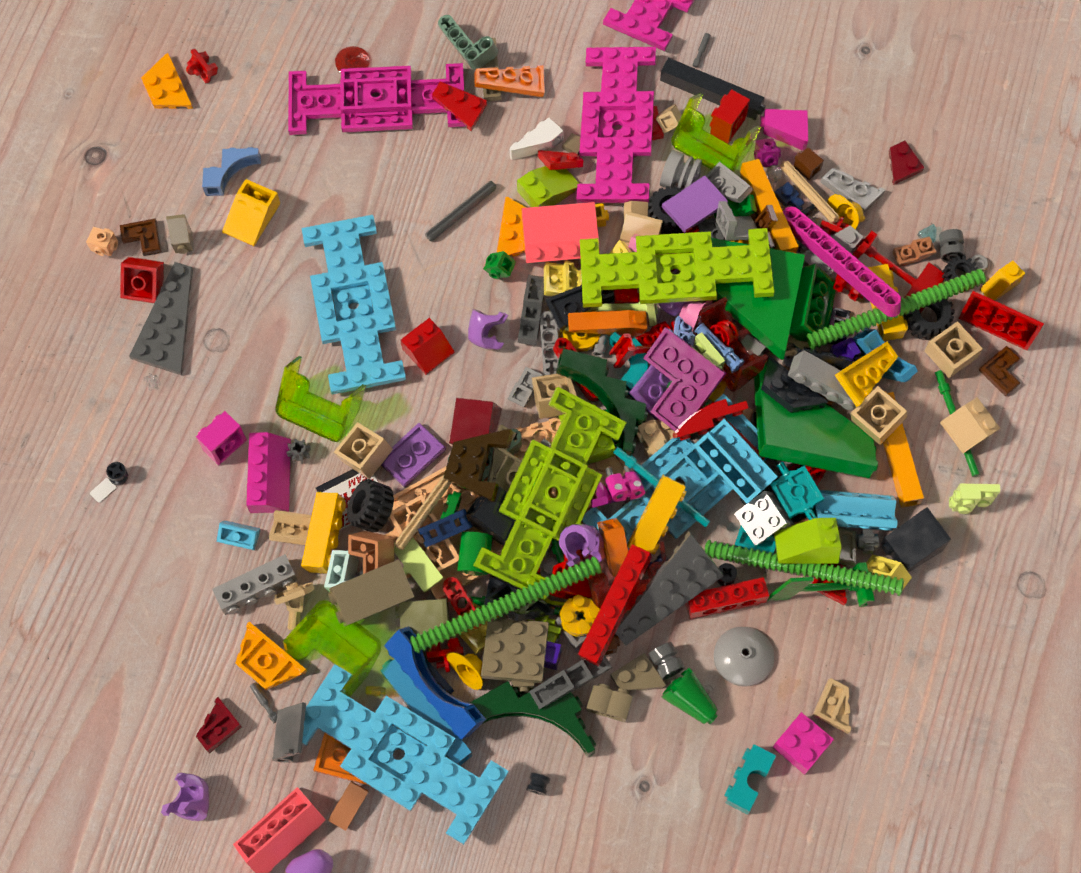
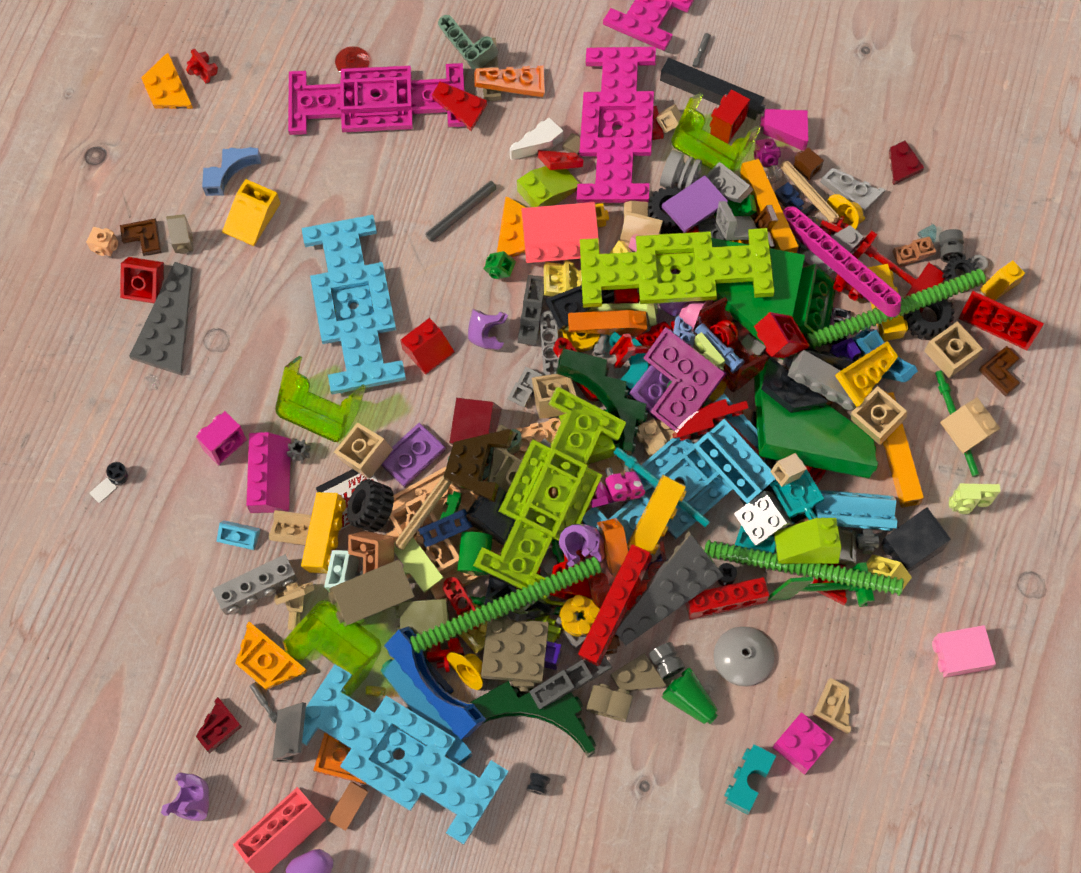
(780, 335): none -> red slope
(788, 469): none -> tan brick
(963, 651): none -> bright pink brick

